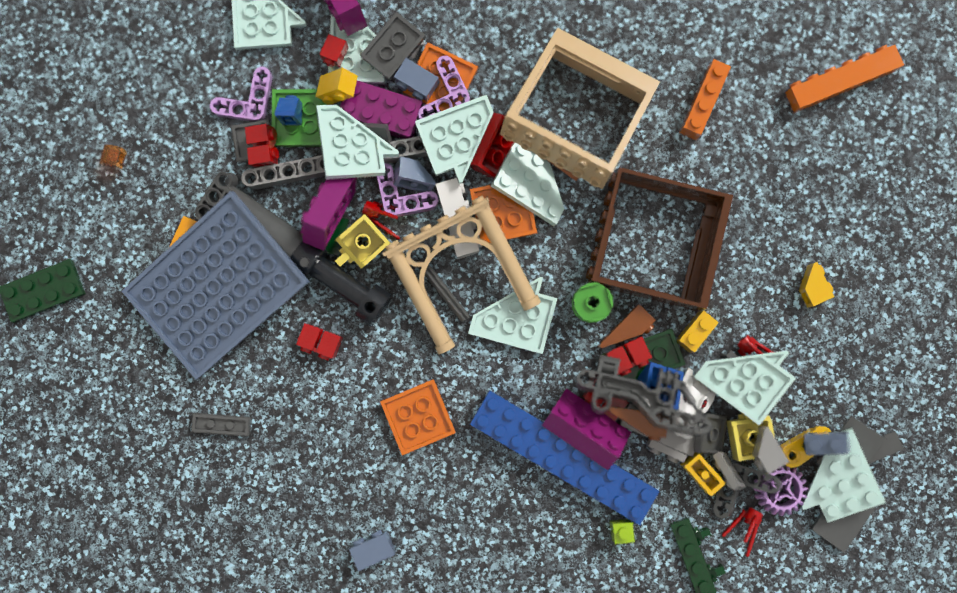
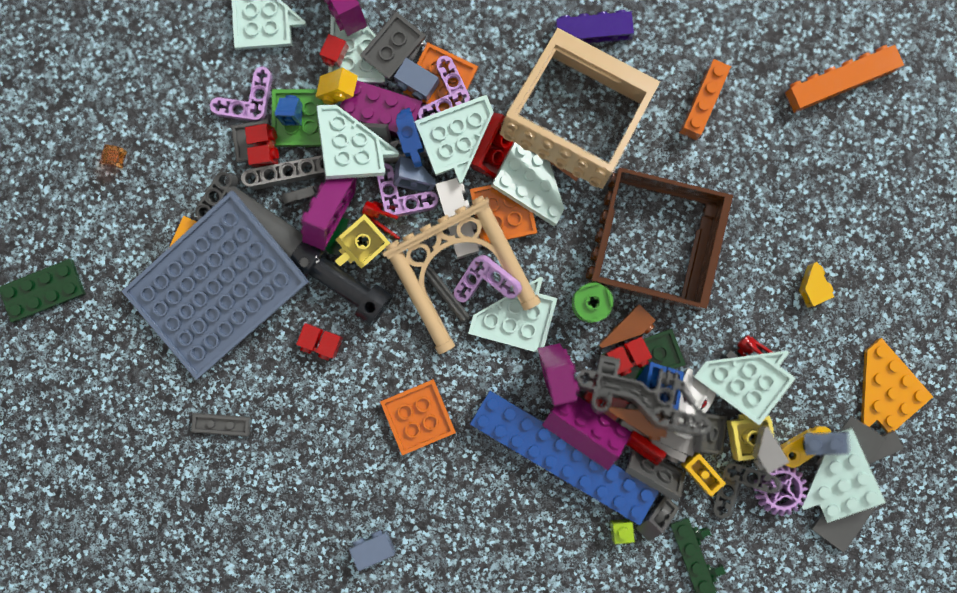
(299, 195): none -> dark grey piece
(409, 136): none -> blue piece
(486, 273): none -> lavender beam
(558, 374): none -> magenta brick
(598, 27): none -> dark purple brick
(646, 448): none -> red tile
(658, 519): none -> dark grey arch
(661, 477): none -> dark grey plate
(696, 331): yellow brick -> none
(731, 475): light grey plate -> none
(753, 519): red plant -> none
(889, 388): none -> light orange wing

